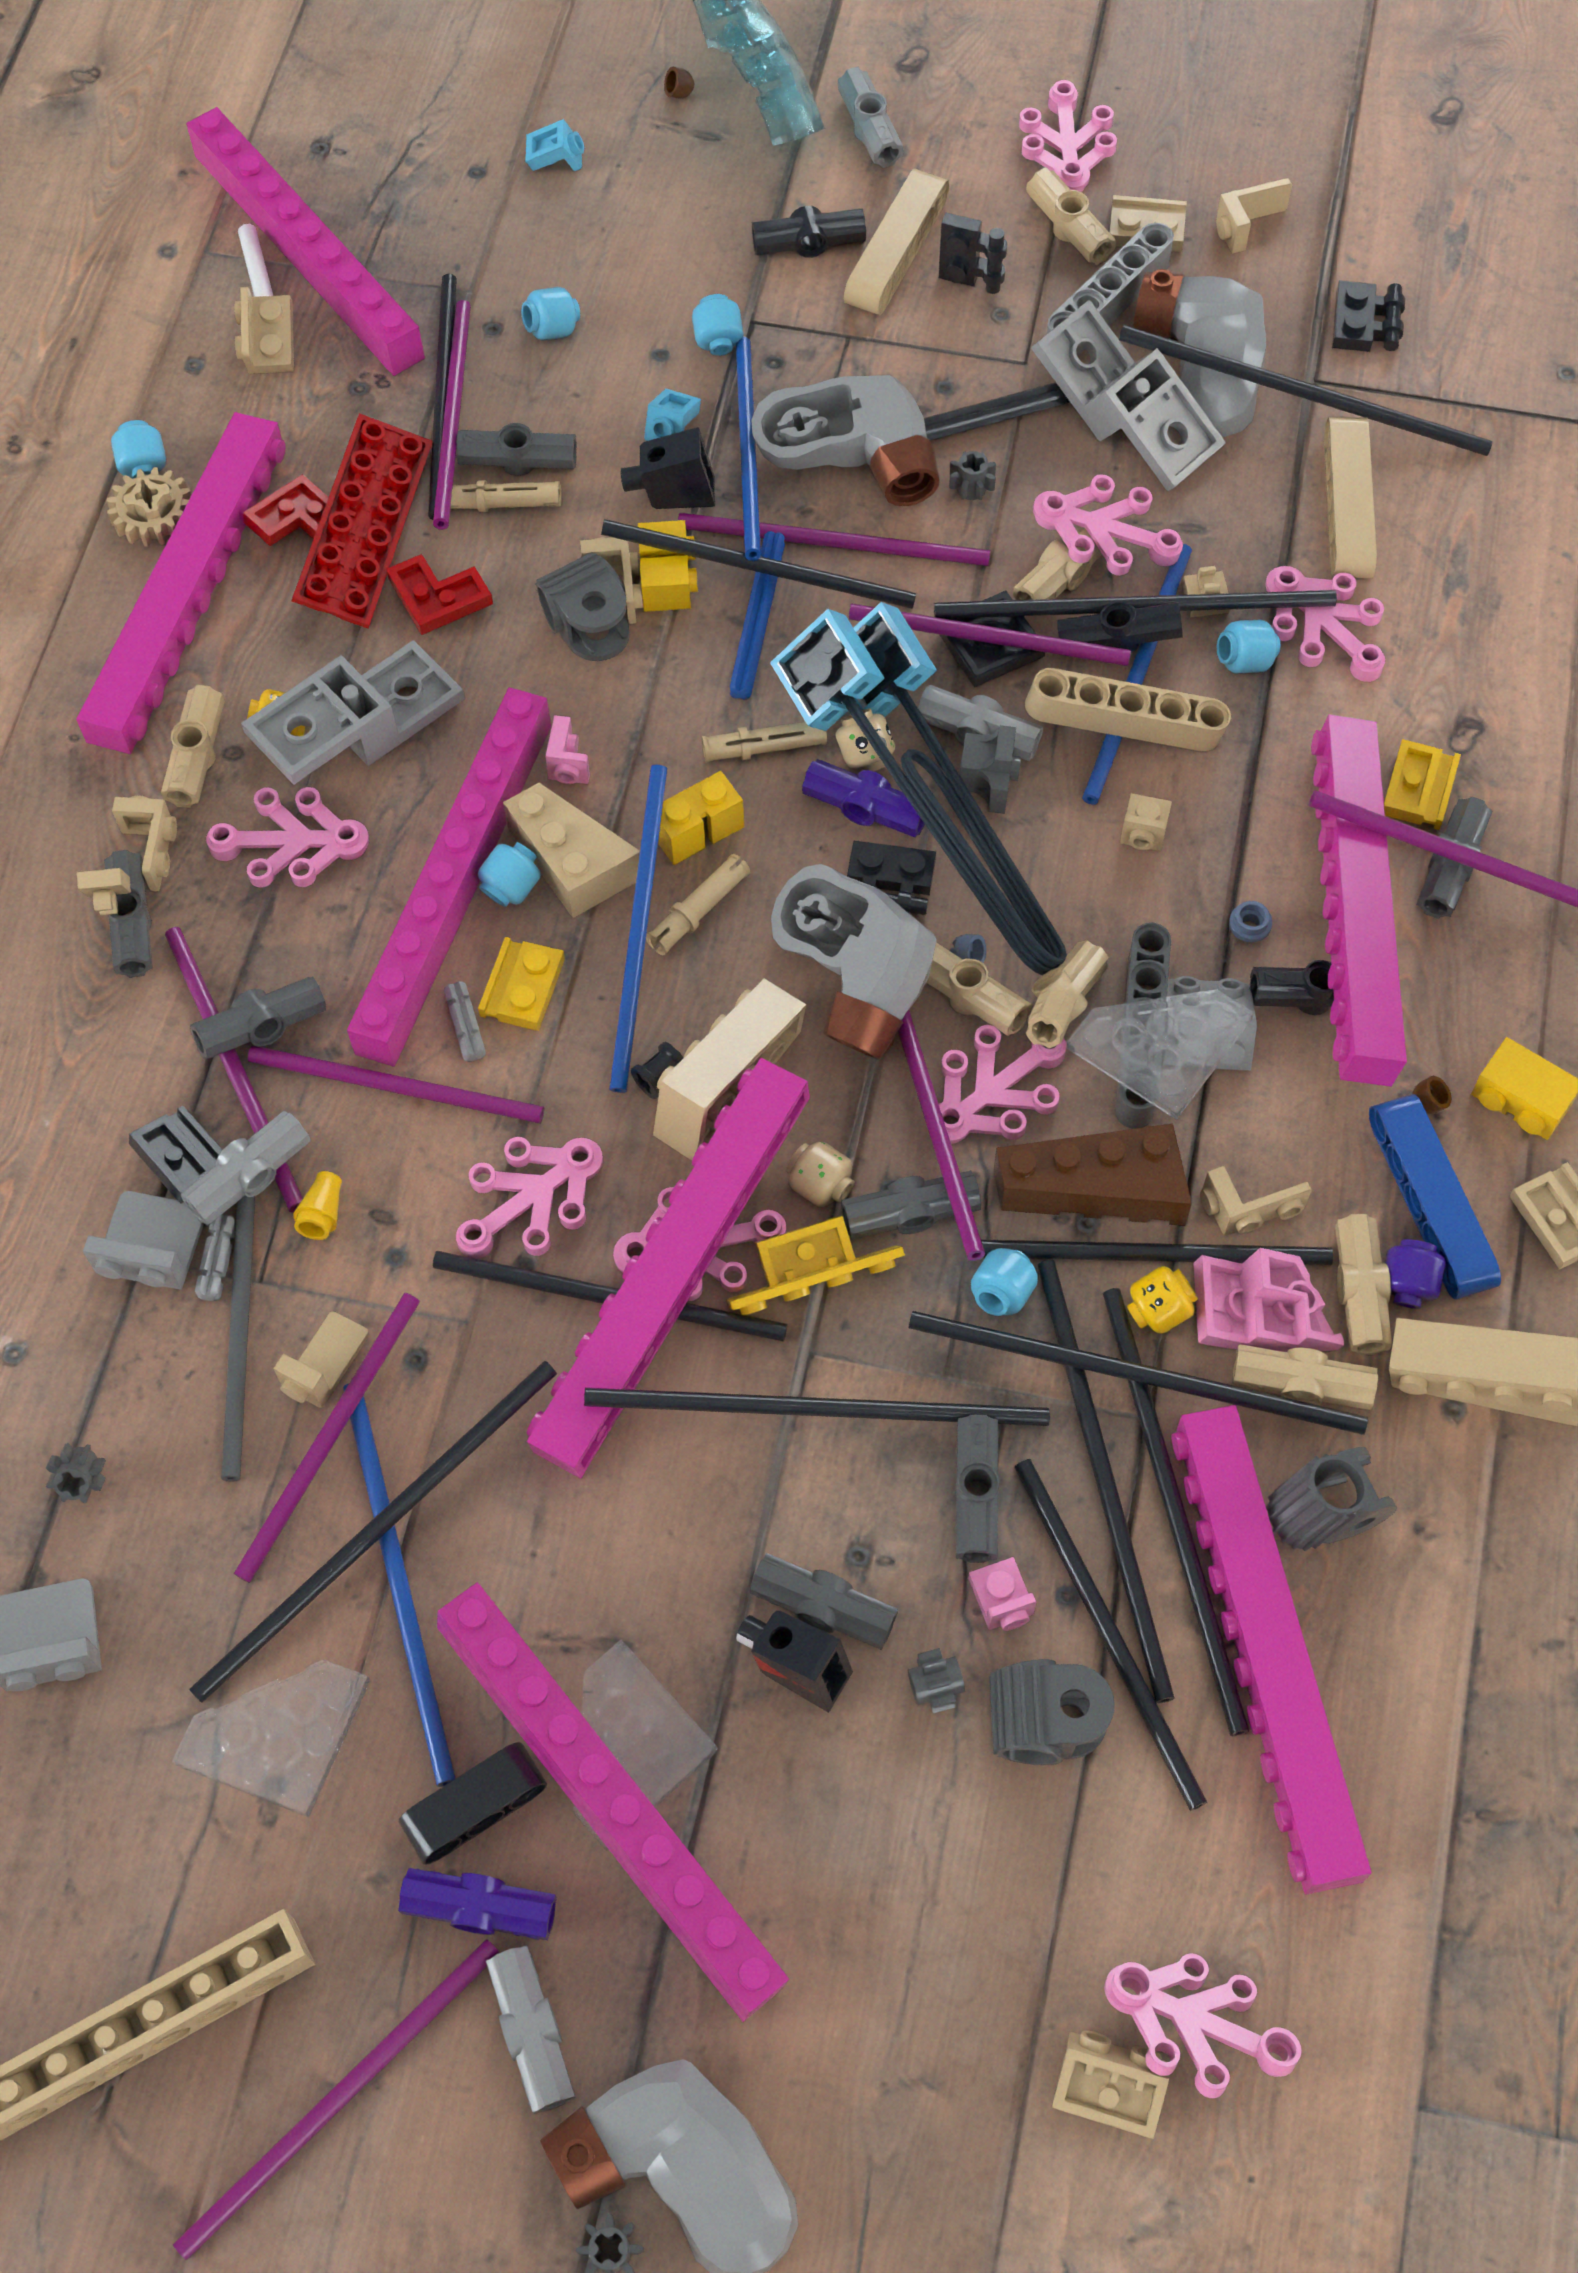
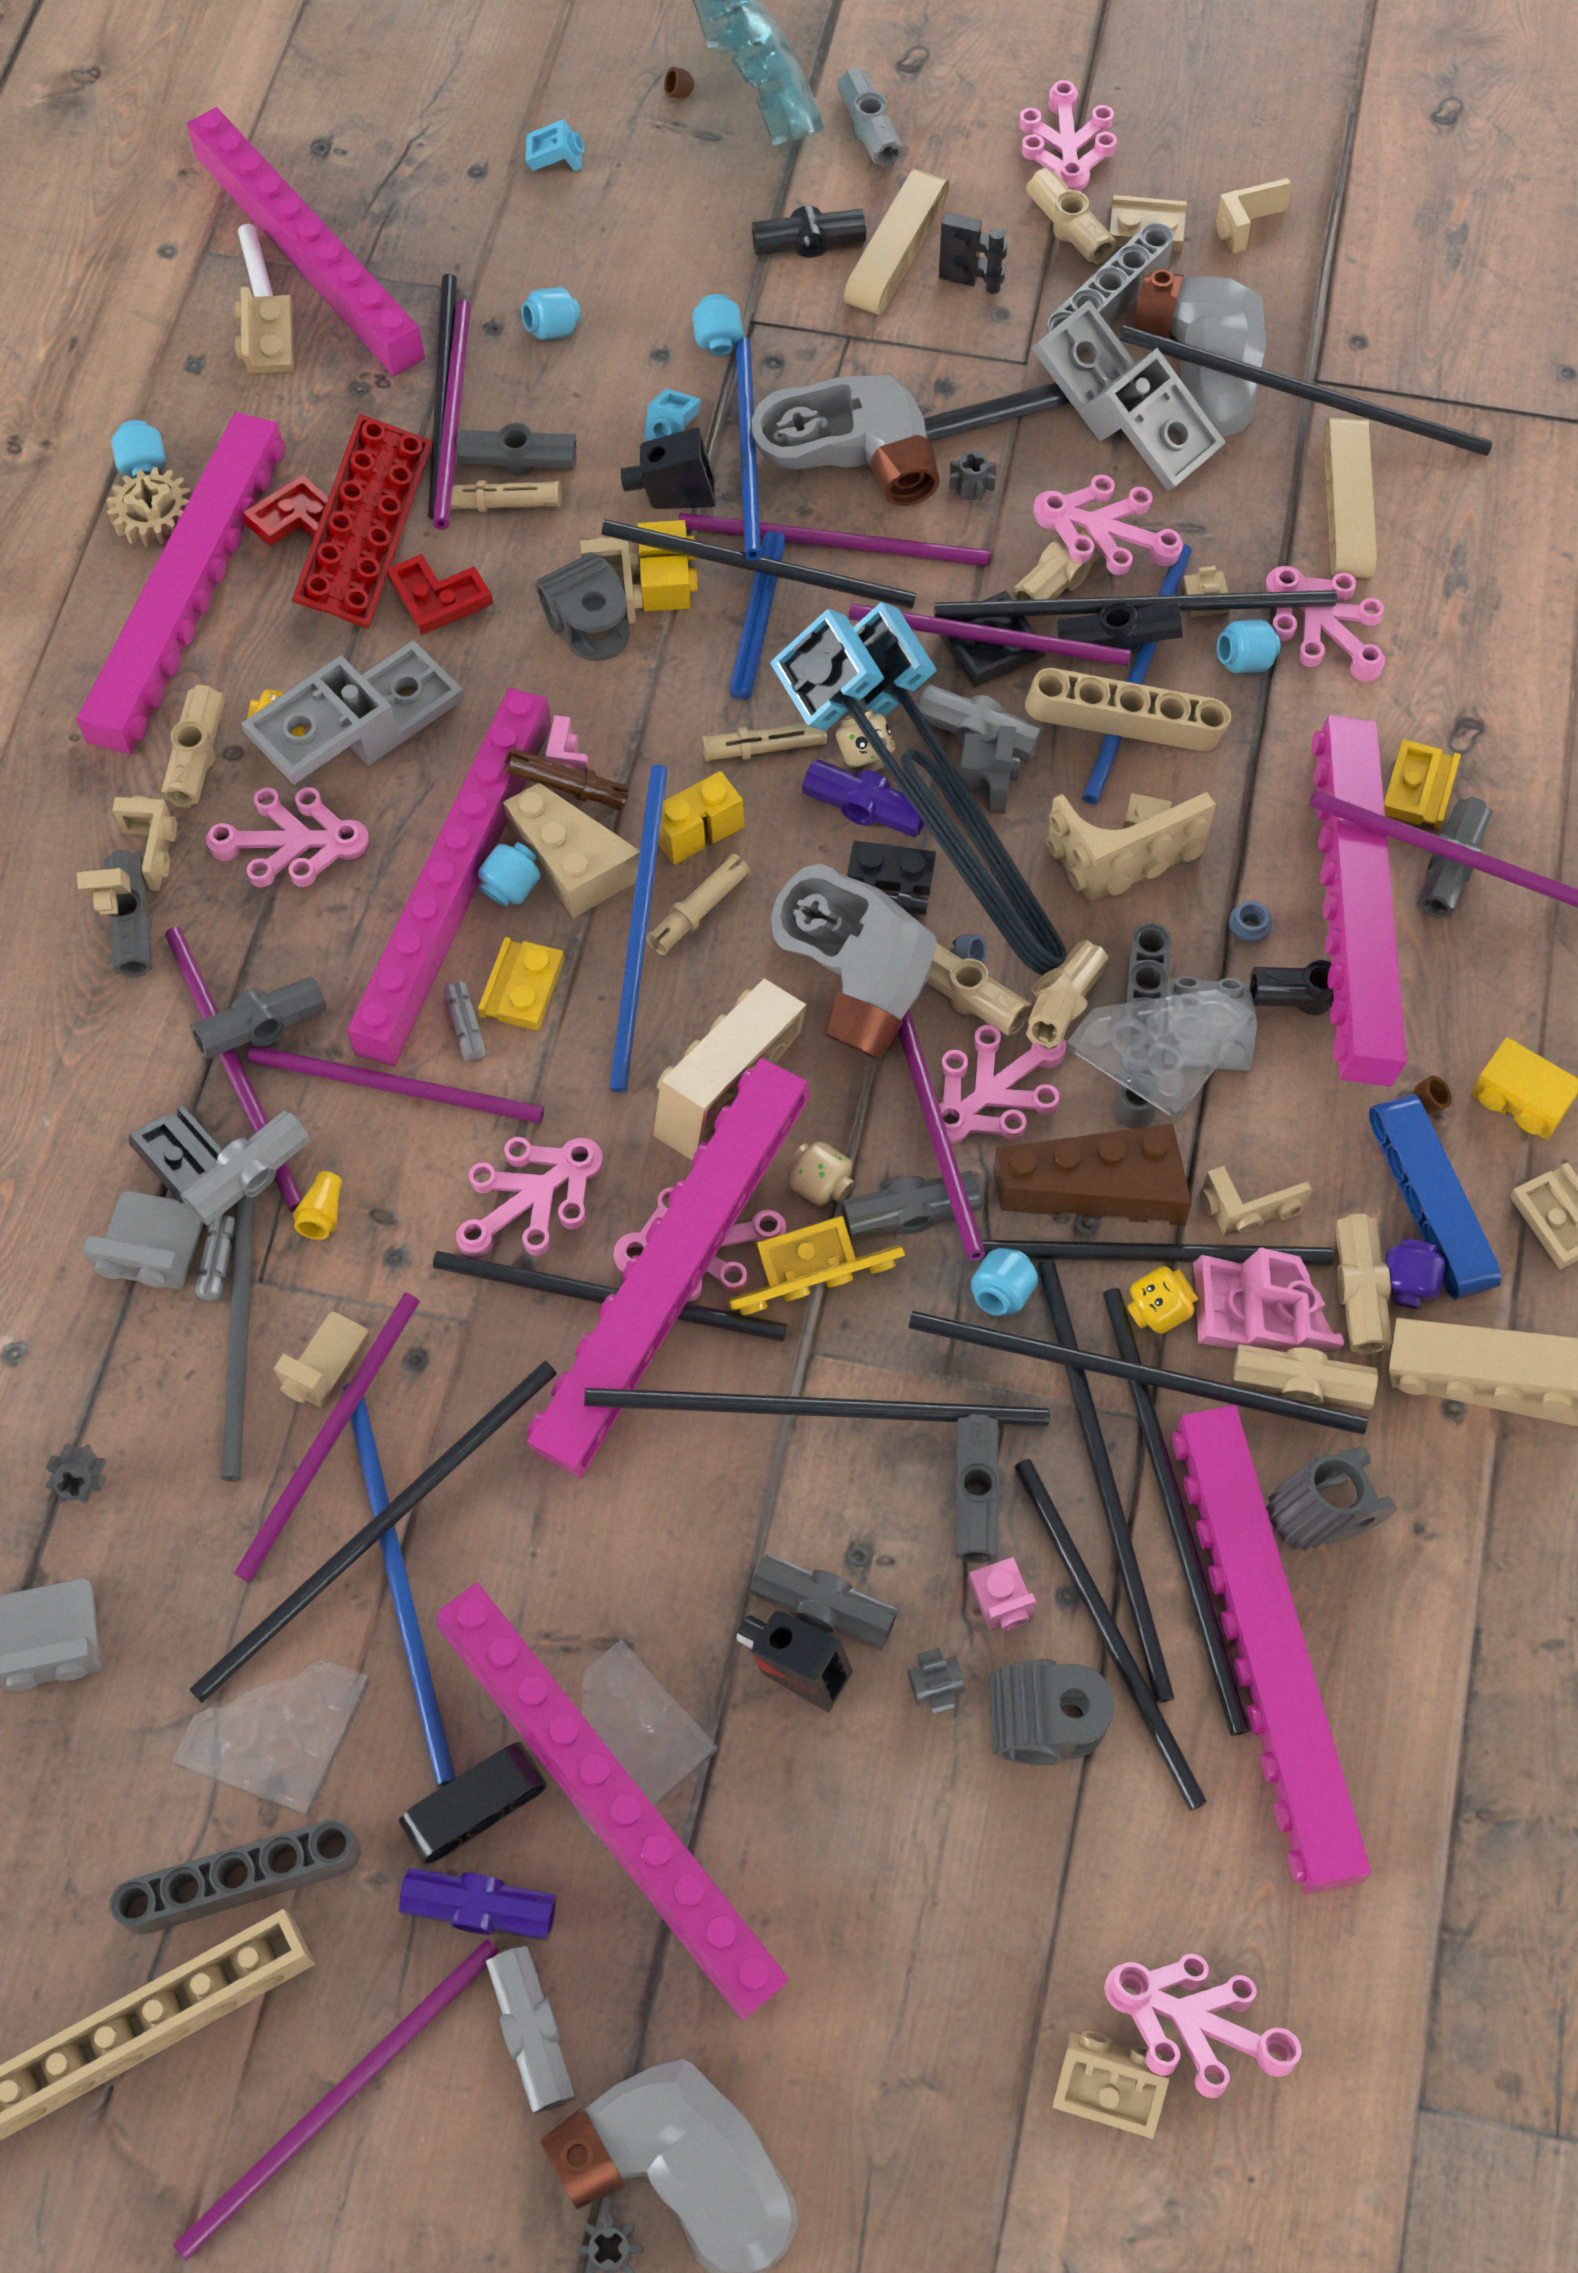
(212, 1871): none -> dark grey beam
(582, 784): none -> reddish brown pin
(650, 1072): black bush -> none
(1112, 860): none -> tan bracket
(1355, 314): black plate -> none

